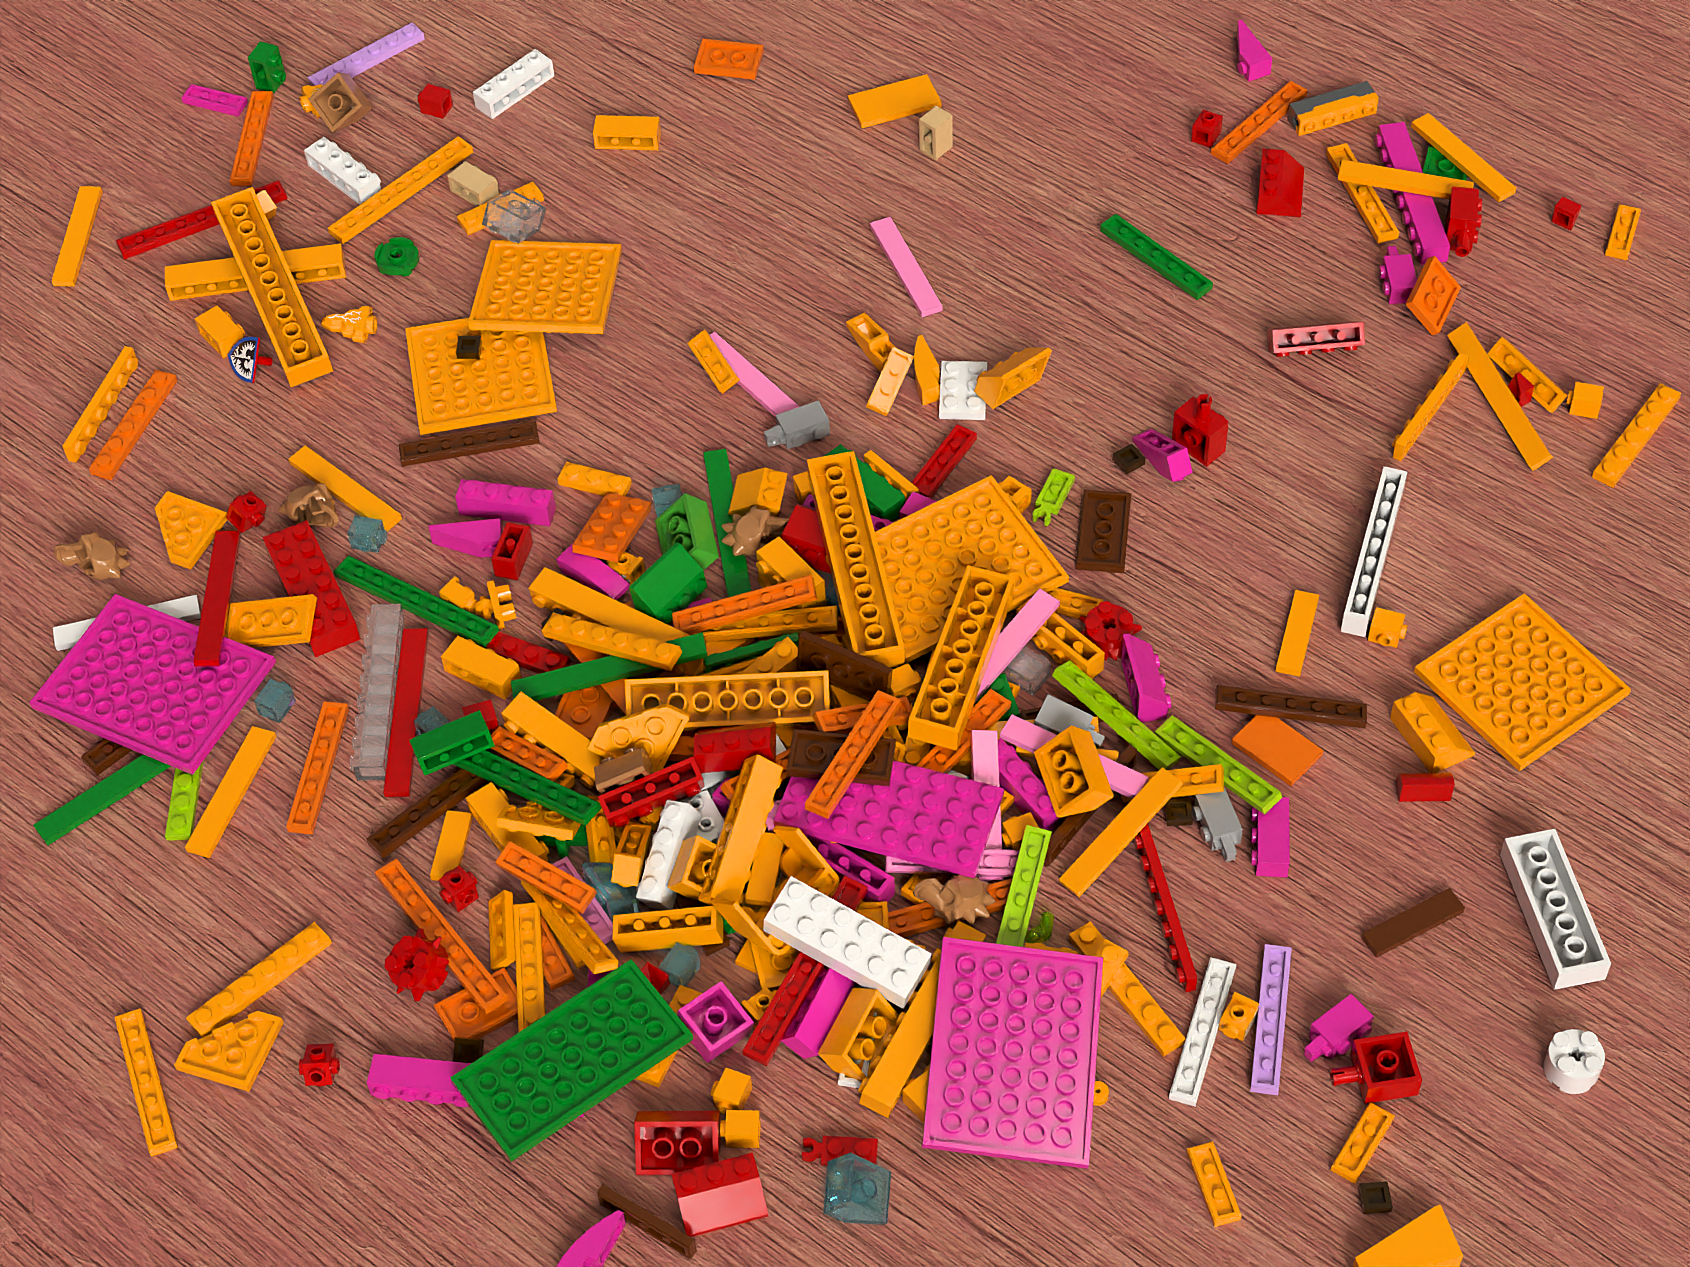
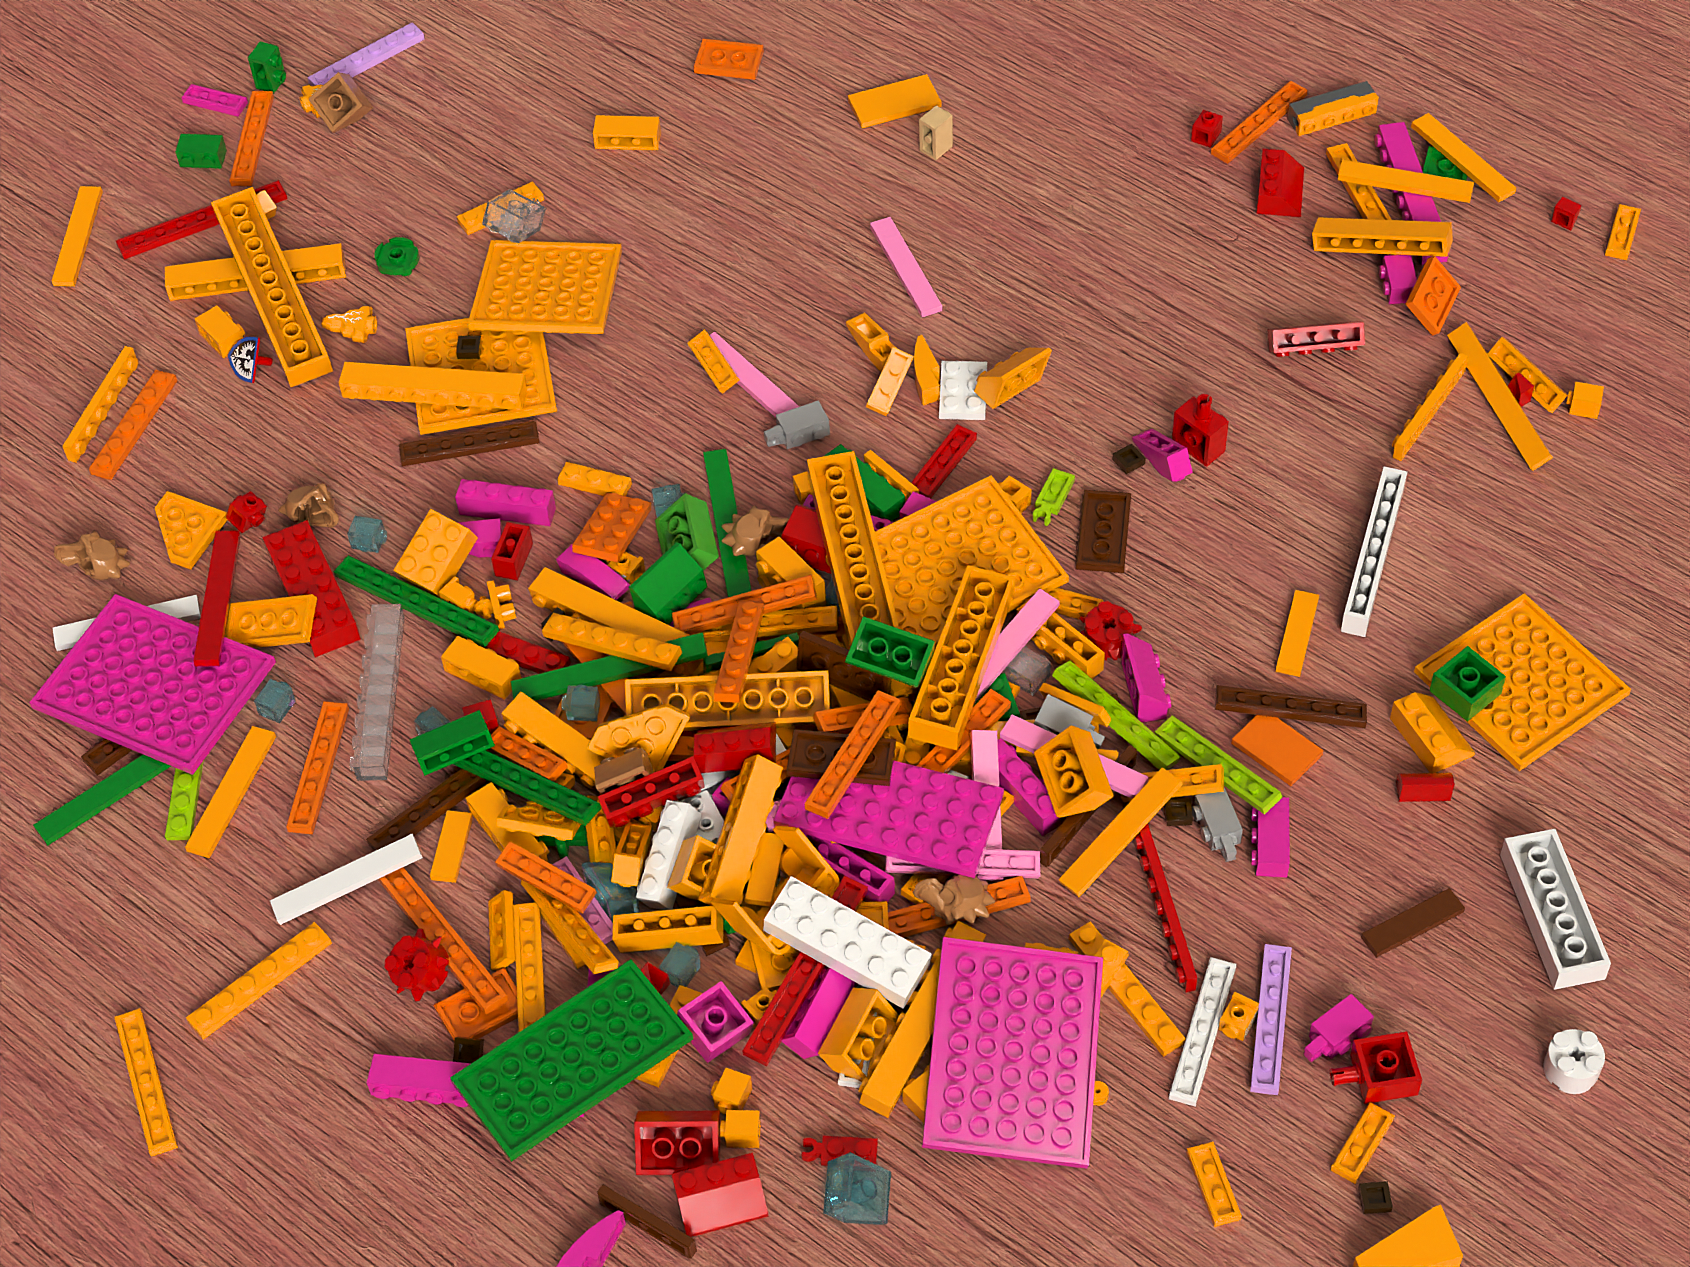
(201, 151): none -> green brick
(232, 1052): light orange plate -> none
(319, 1065): red brick -> none
(342, 170): white brick -> none
(344, 487): light orange tile -> none
(346, 879): none -> white tile
(400, 190): light orange plate -> none
(405, 711): red tile -> none
(433, 385): none -> light orange brick
(435, 101): red brick -> none
(435, 553): none -> light orange brick
(458, 888): red brick -> none
(473, 184): tan brick -> none
(513, 83): white brick -> none
(555, 966): orange tile -> none
(581, 703): none -> clear light blue brick
(739, 652): none -> orange plate
(759, 488): light orange slope -> none
(891, 652): none -> green slope
(1014, 829): light orange brick -> none
(1024, 886): lime plate -> none
(1041, 932): clear neon green arm -> none
(1099, 712): none -> light orange tile
(1156, 256): green plate -> none
(1252, 56): dark pink slope -> none
(1382, 236): none -> light orange brick
(1387, 627): light orange brick -> none
(1463, 219): red brick -> none
(1467, 683): none -> green brick
(1636, 435): light orange plate -> none

